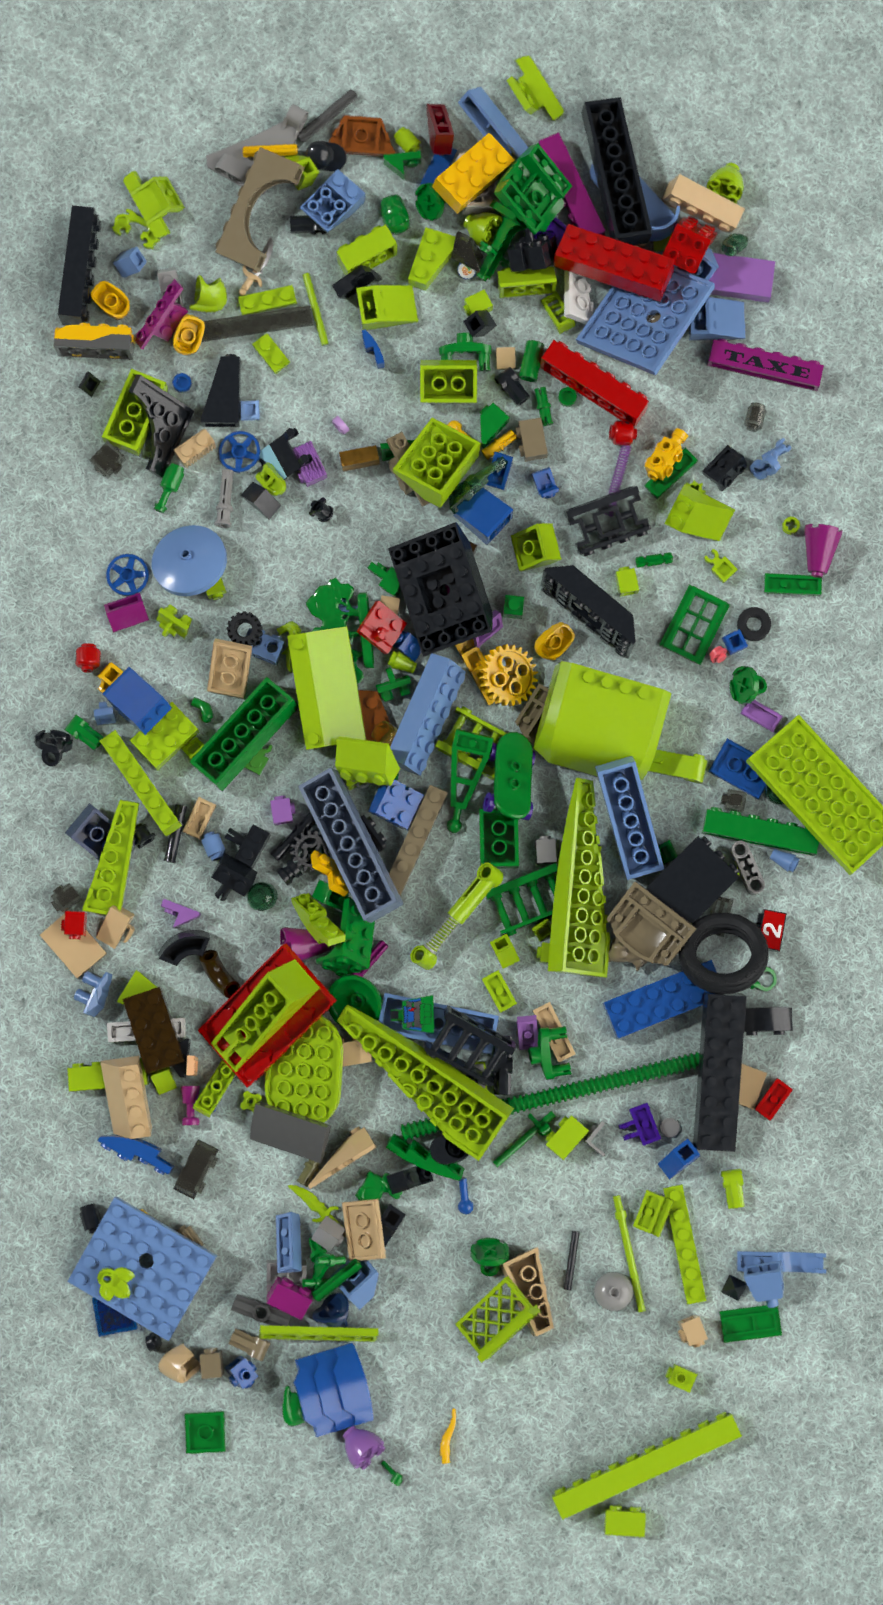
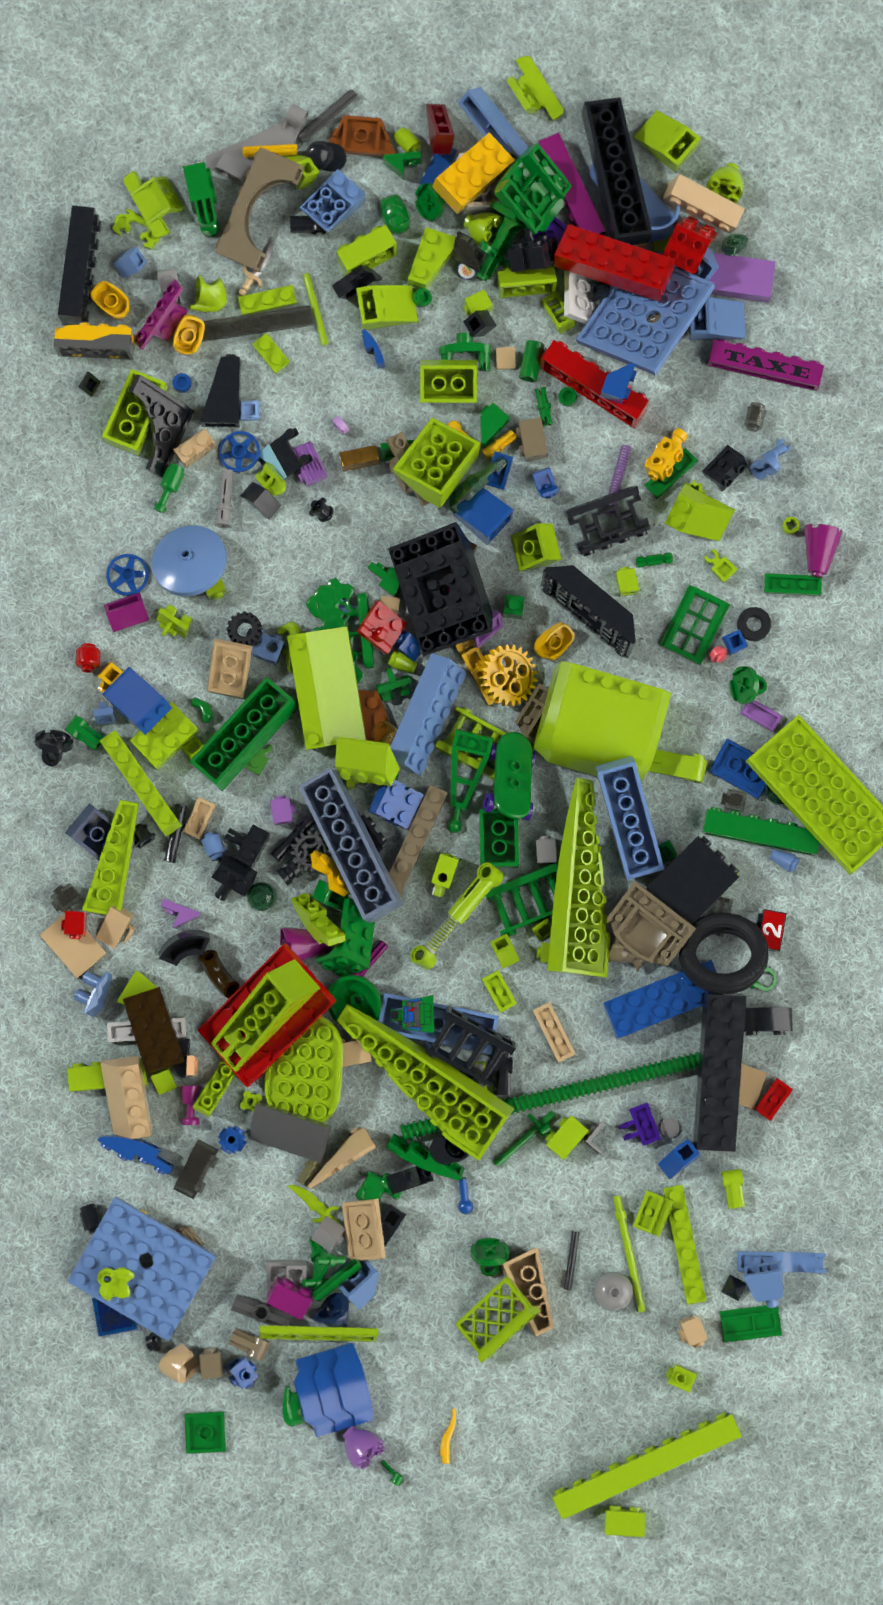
(108, 460): clear smoke head -> none
(202, 197): none -> green brick
(239, 1142): none -> blue brick
(288, 1243): medium blue slope -> none
(422, 297): none -> green tile
(446, 864): none -> lime torso
(510, 384): black piece -> none
(527, 1032): medium lavender slope -> none
(542, 1056): green connector -> none
(599, 291): none -> black tile
(617, 383): none -> blue slope
(622, 433): red head -> none
(668, 140): none -> lime slope
(750, 861): light grey beam -> none

